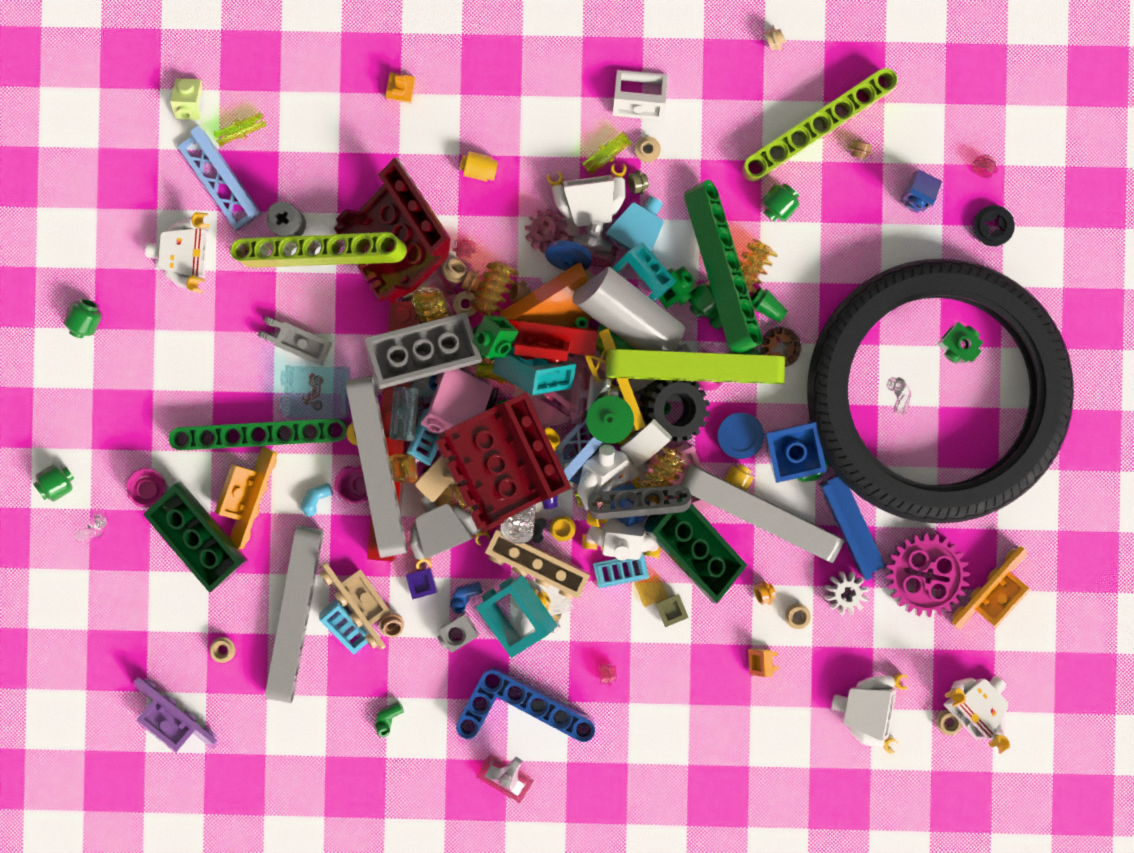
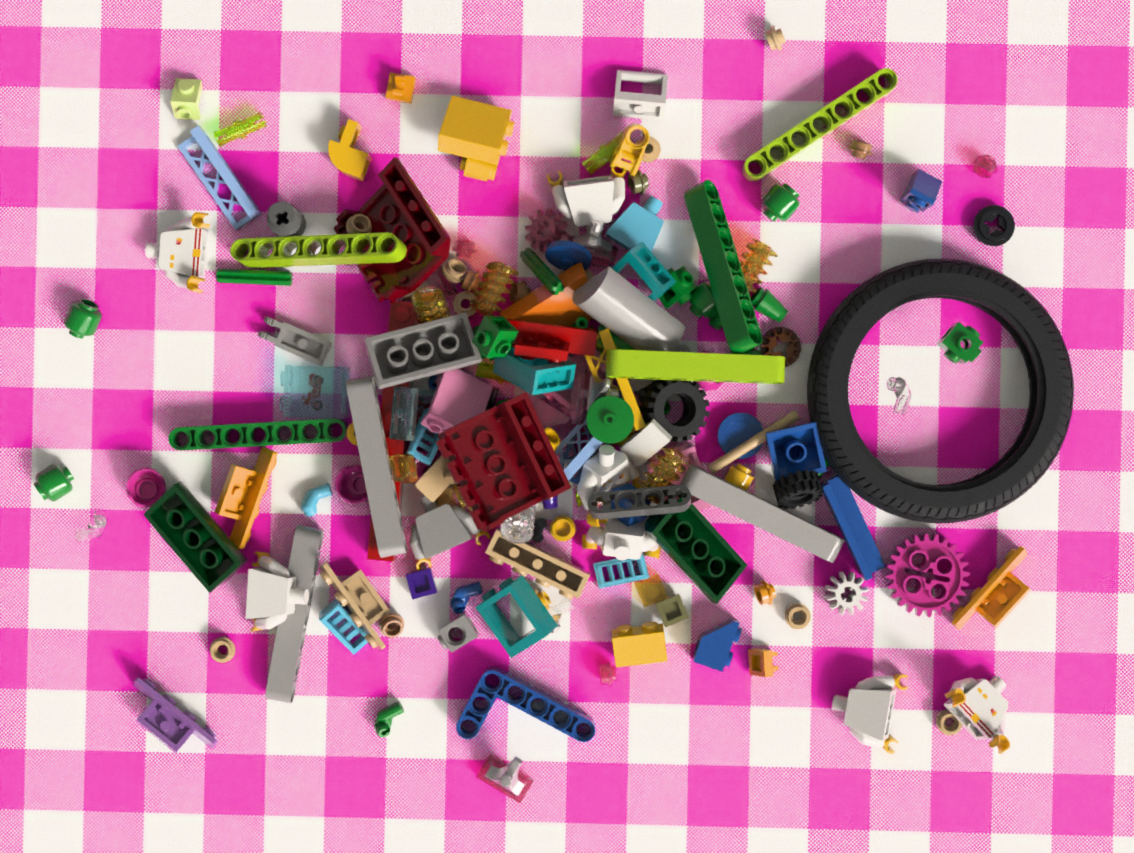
(257, 277): none -> green axle
(271, 593): none -> white torso
(344, 156): none -> yellow brick
(360, 221): none -> tan plate
(475, 130): none -> yellow brick
(542, 271): none -> green axle
(630, 150): none -> yellow piece
(639, 644): none -> yellow brick
(715, 645): none -> blue slope
(751, 443): none -> tan bar
(797, 489): none -> black tyre

